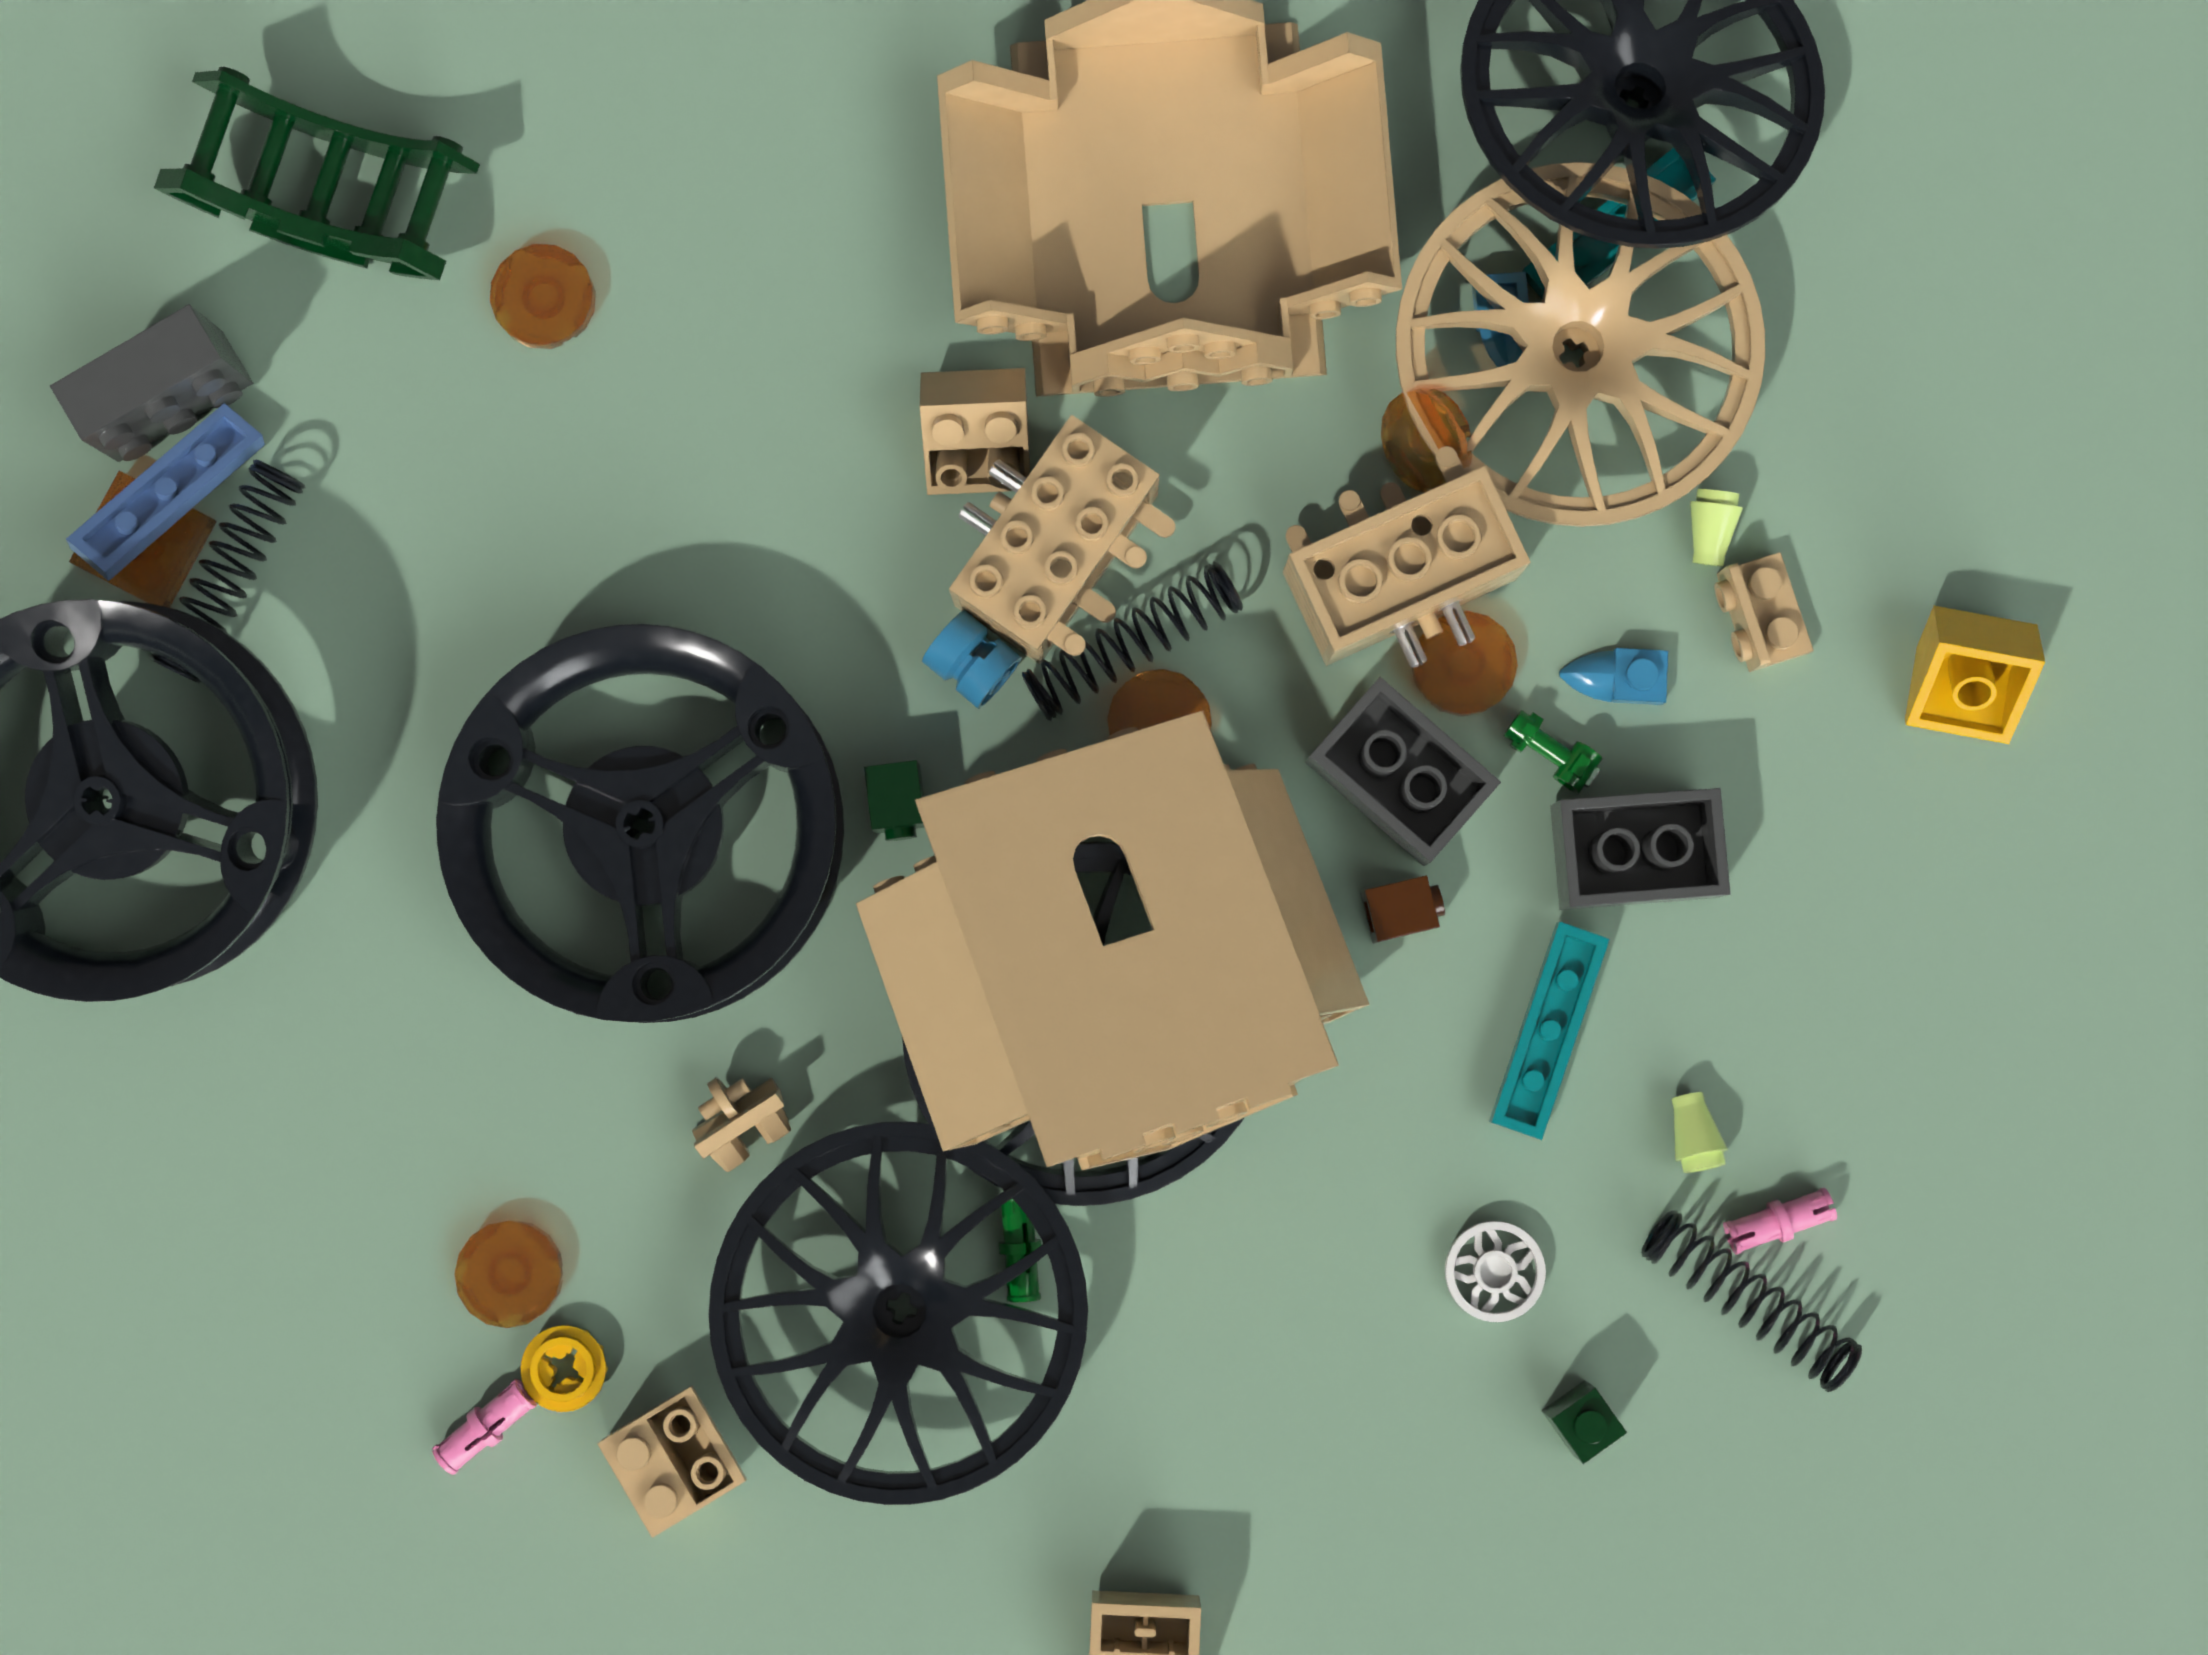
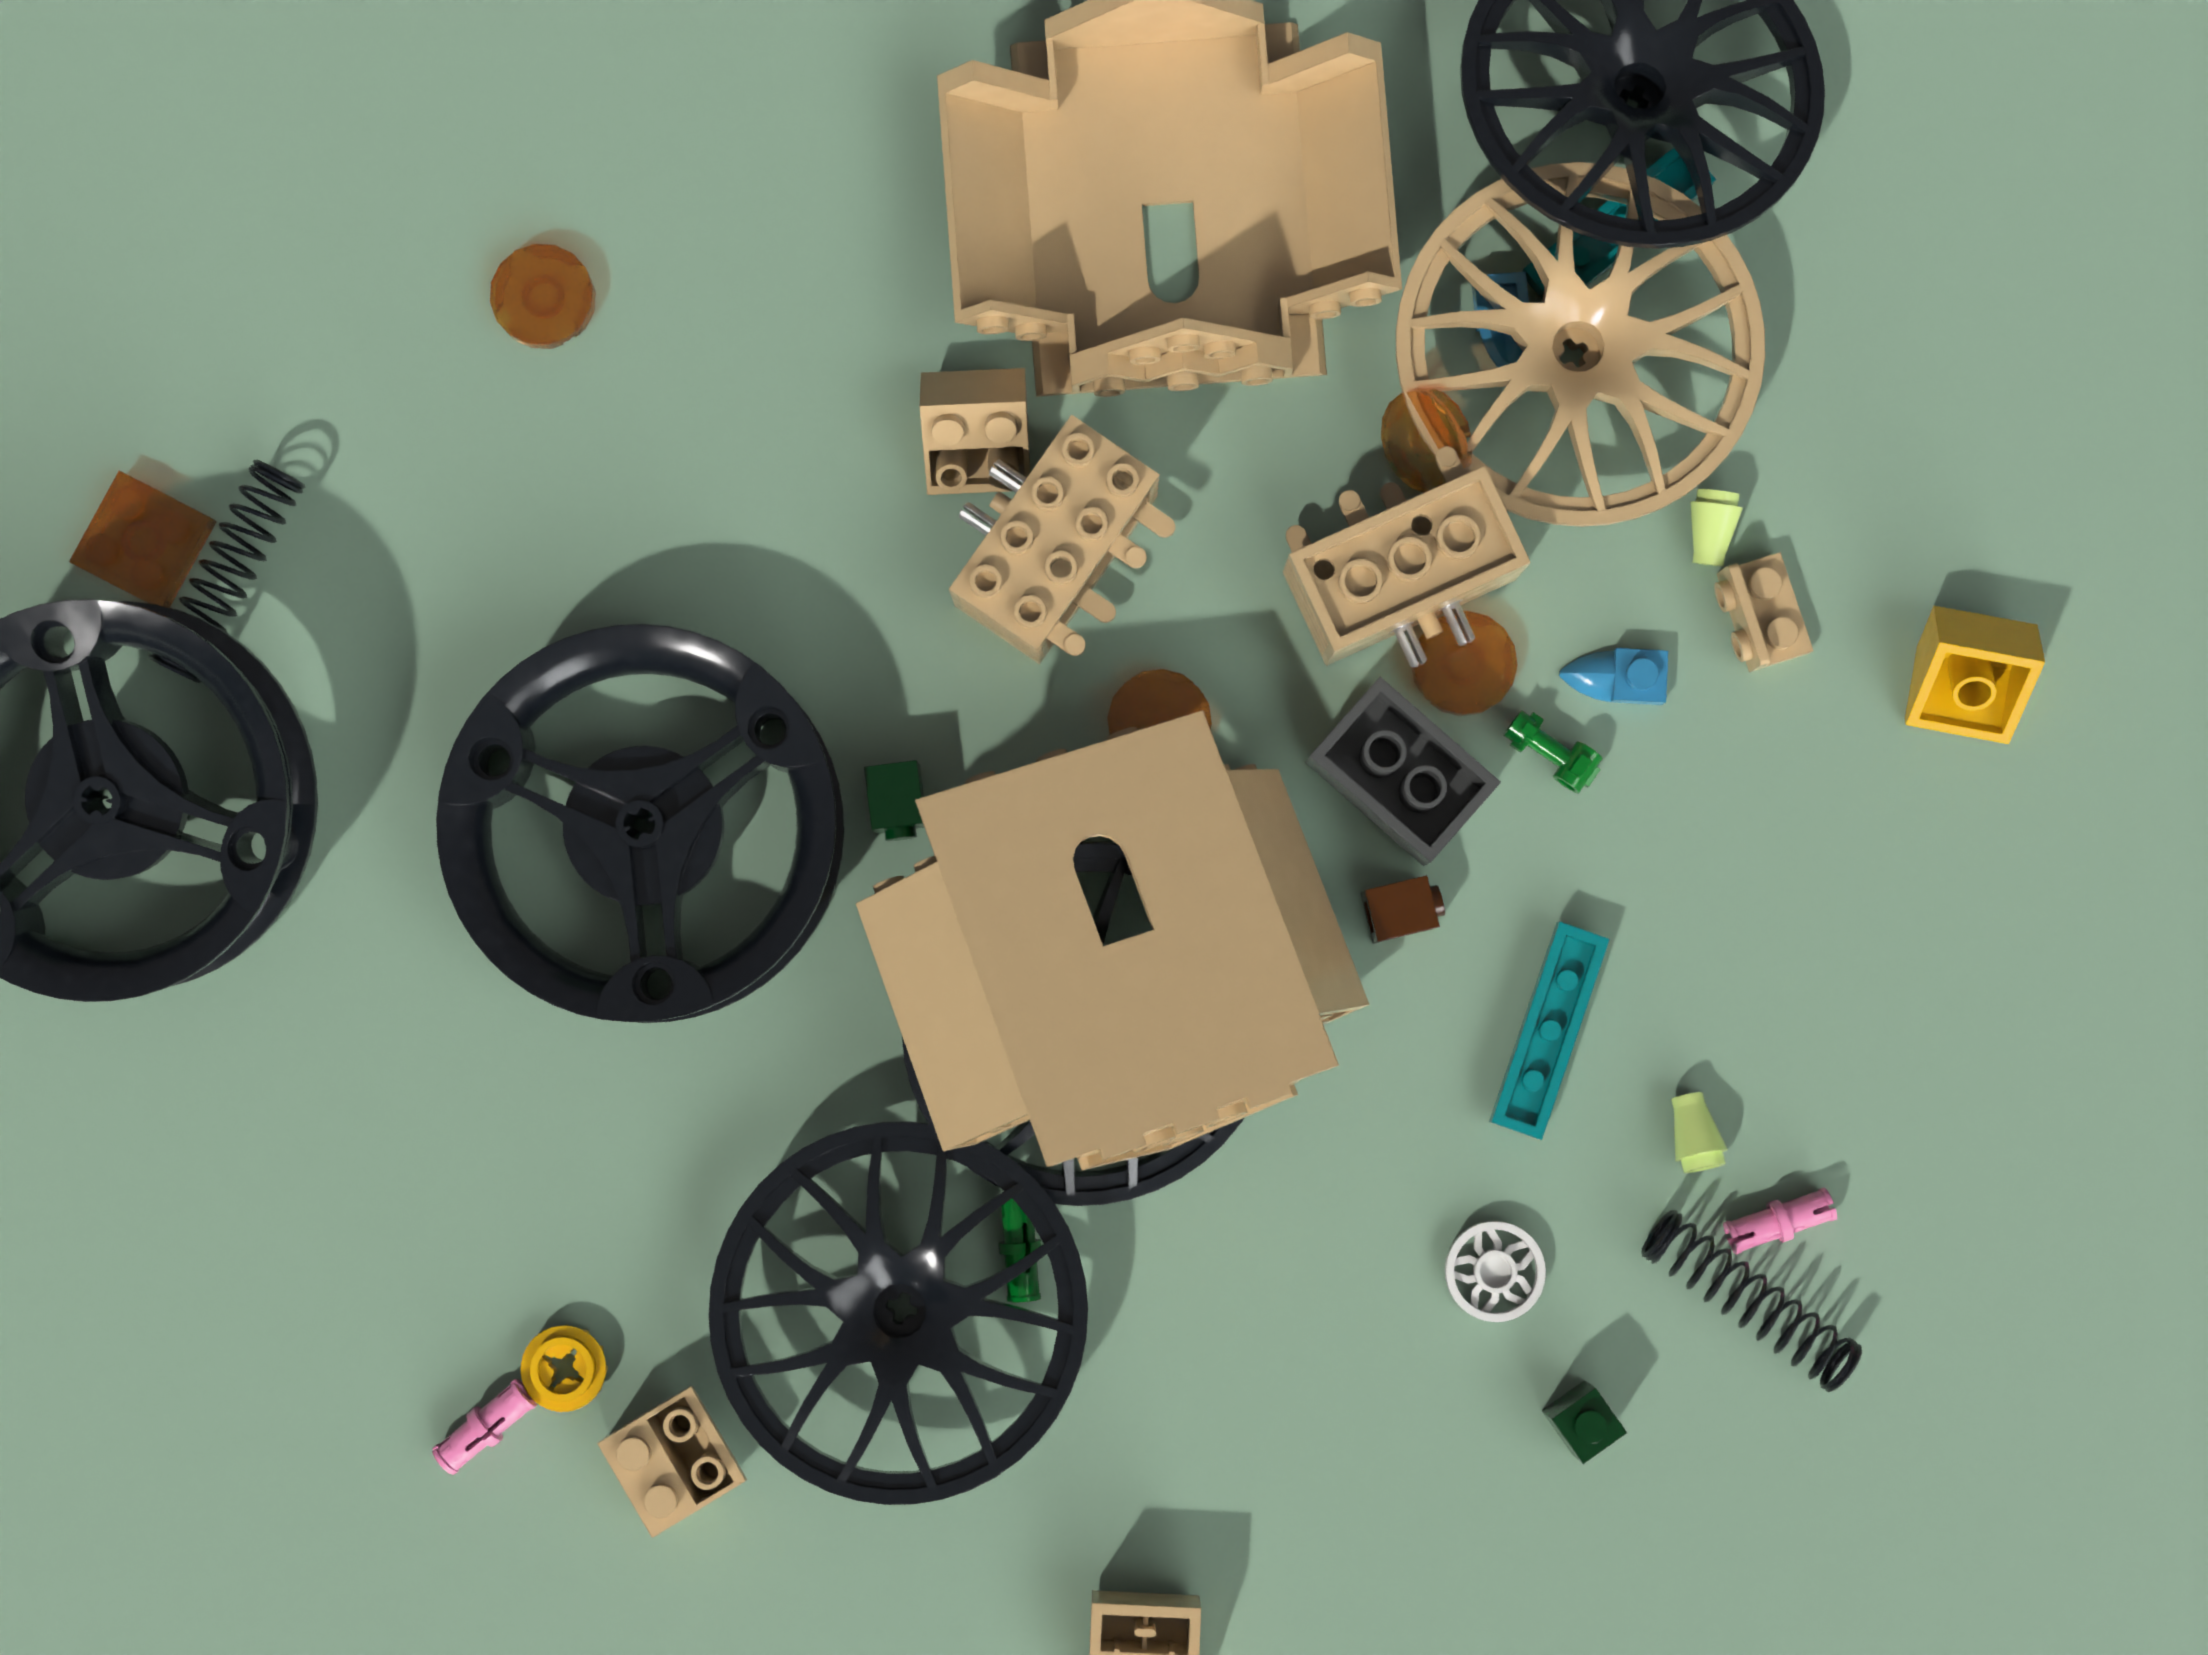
(152, 385): dark grey brick -> none
(165, 492): medium blue plate -> none
(311, 228): dark green fence -> none
(509, 1273): clear orange tile -> none
(733, 1113): tan hips -> none
(971, 659): dark azure wheel -> none
(1224, 587): black piece -> none
(1640, 849): dark grey brick -> none

